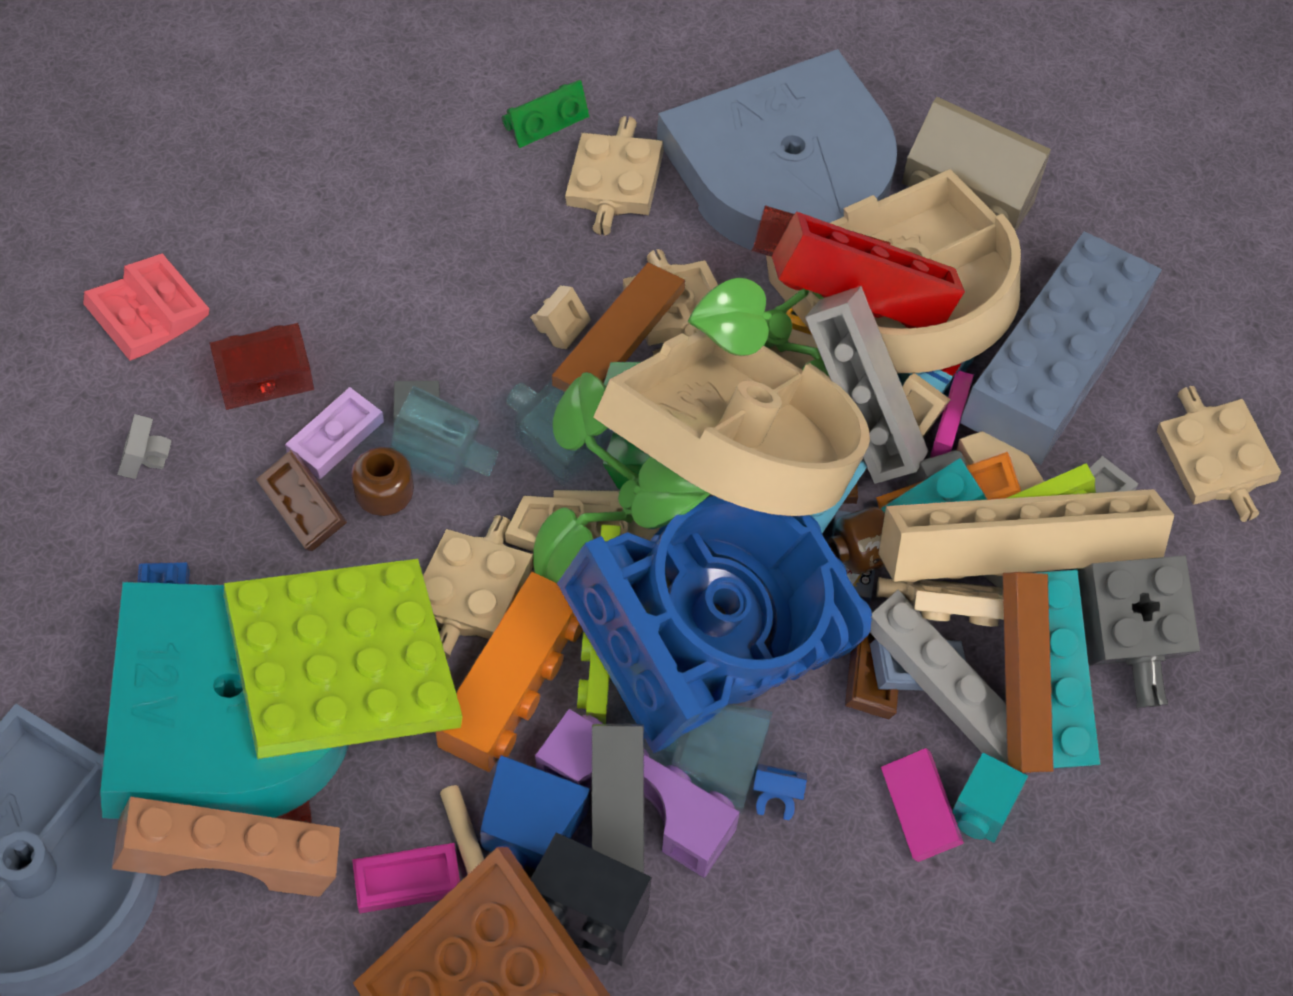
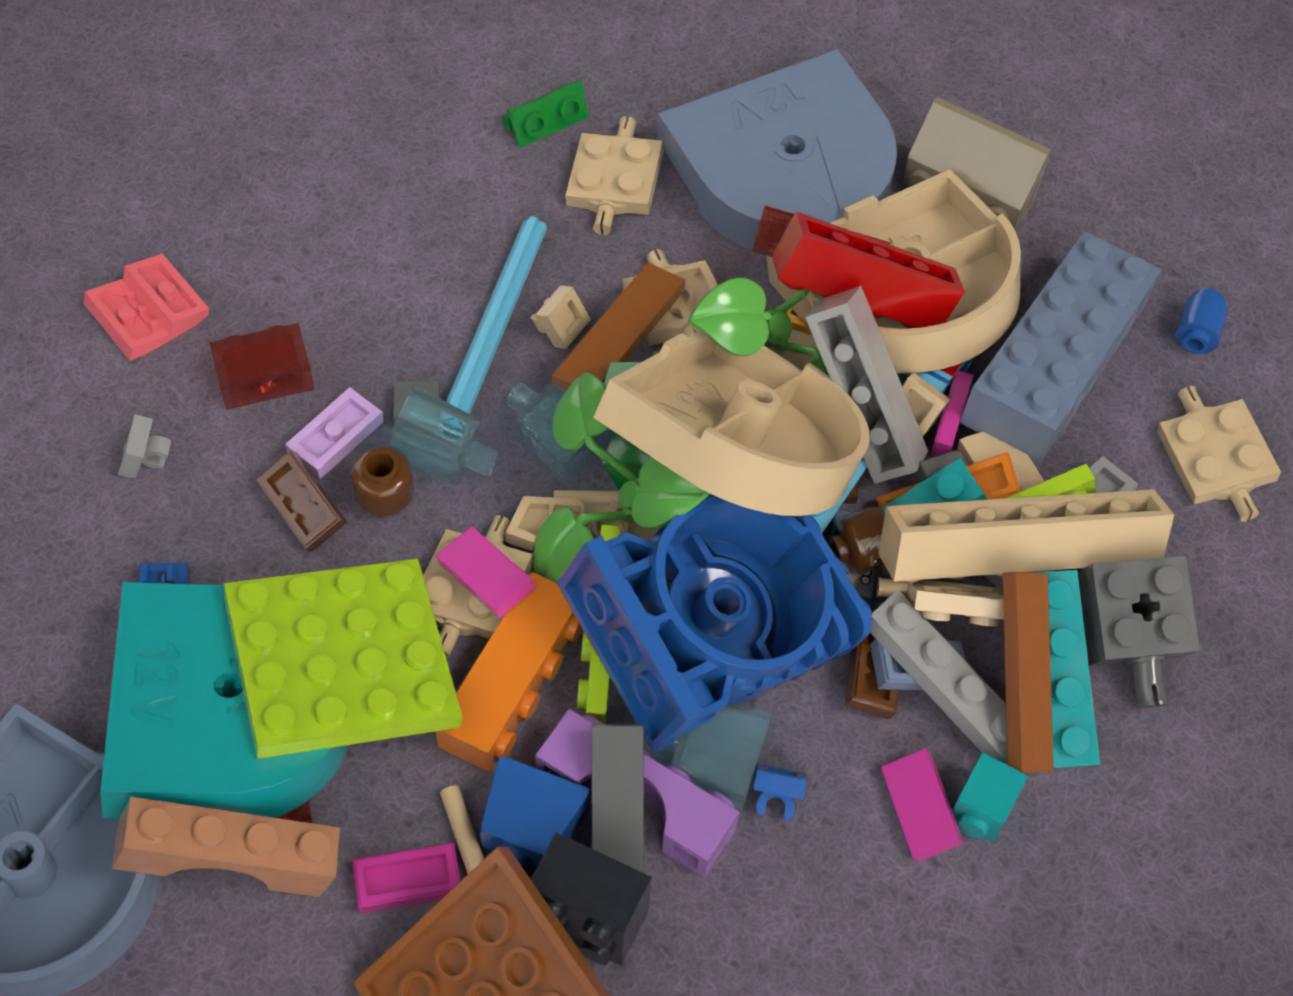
(485, 572): none -> dark pink tile
(497, 315): none -> medium azure axle
(1202, 321): none -> blue brick

